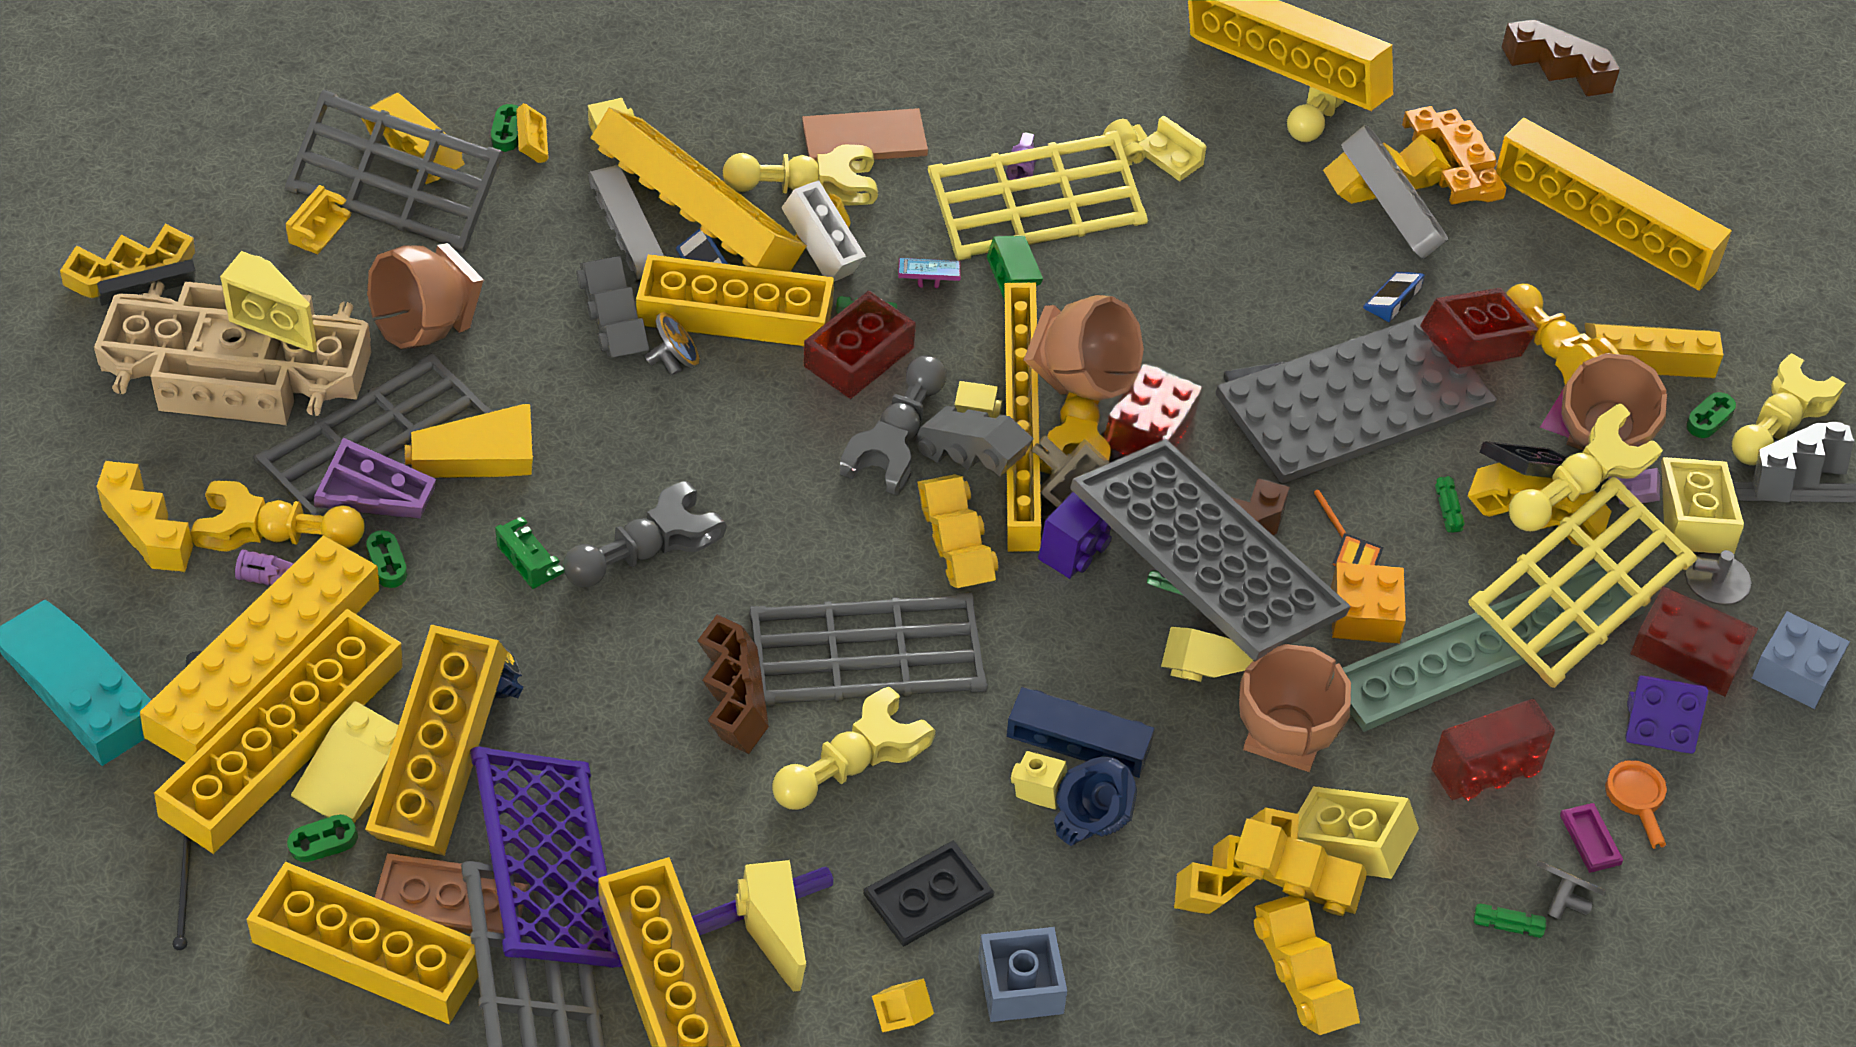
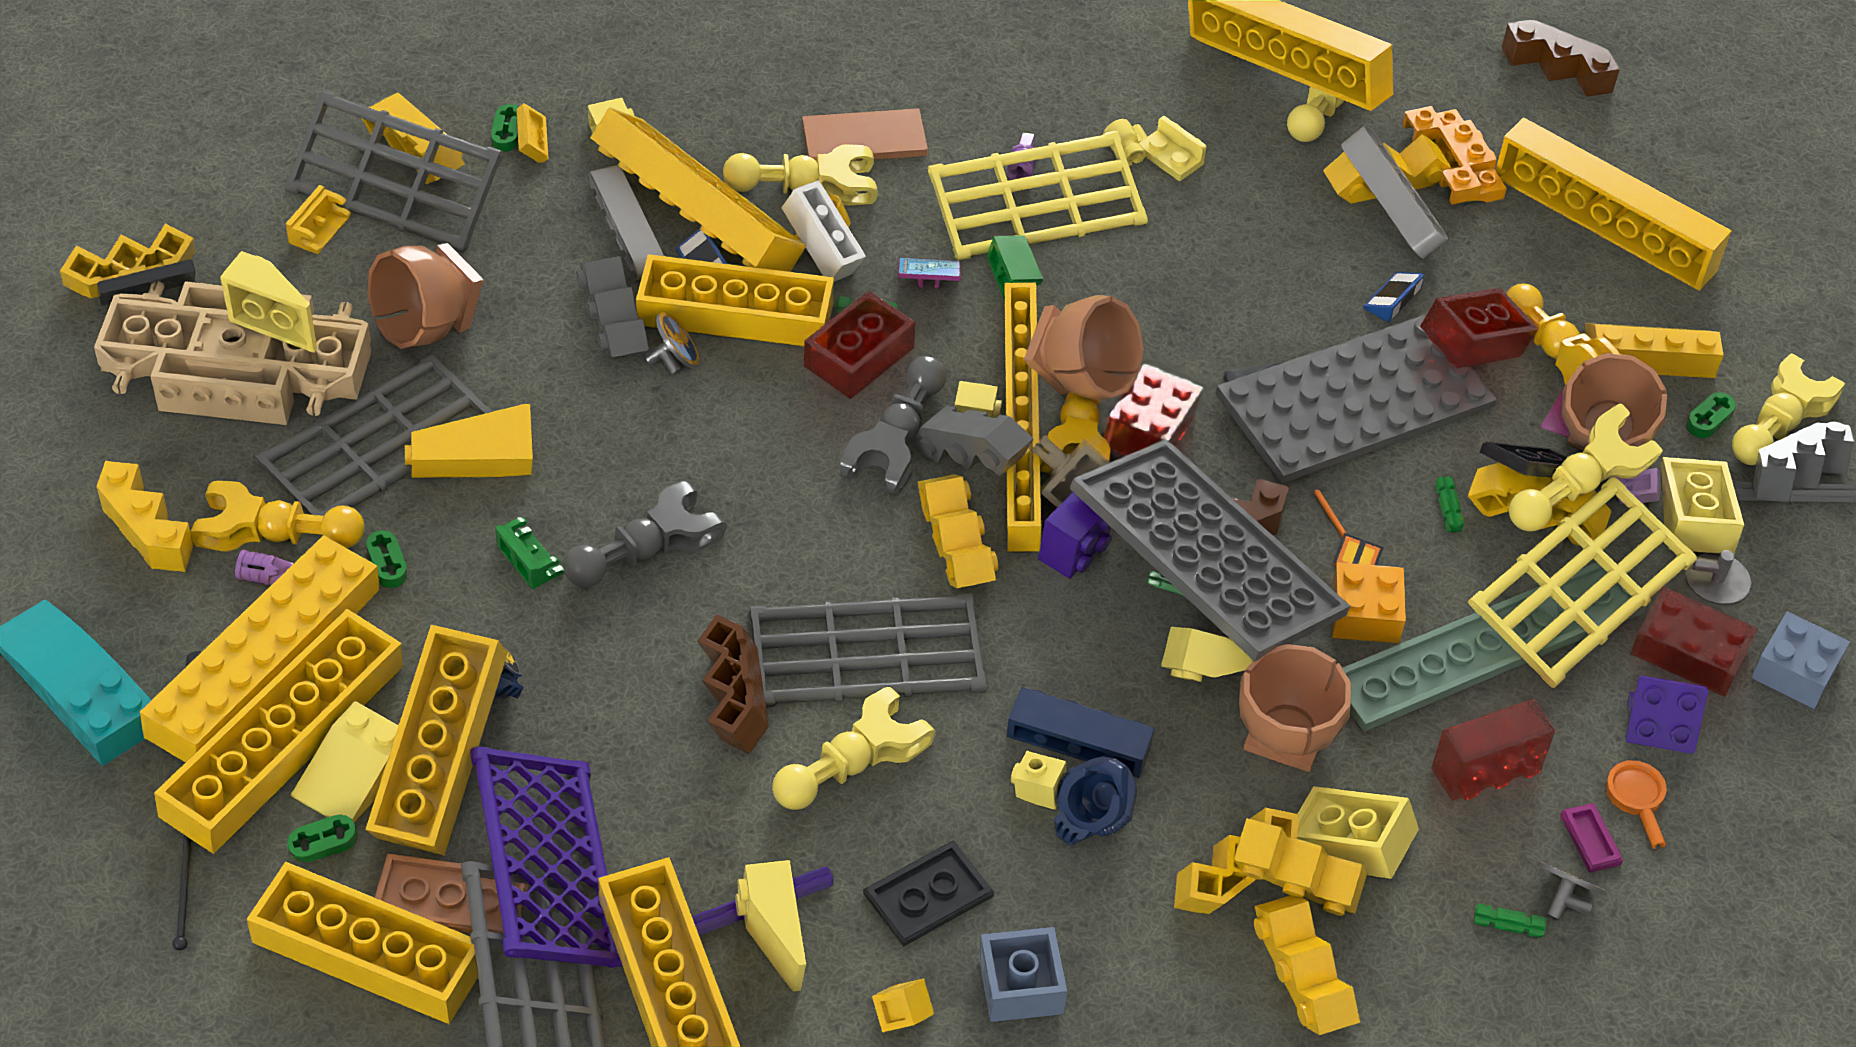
(373, 484): medium lavender wedge -> none

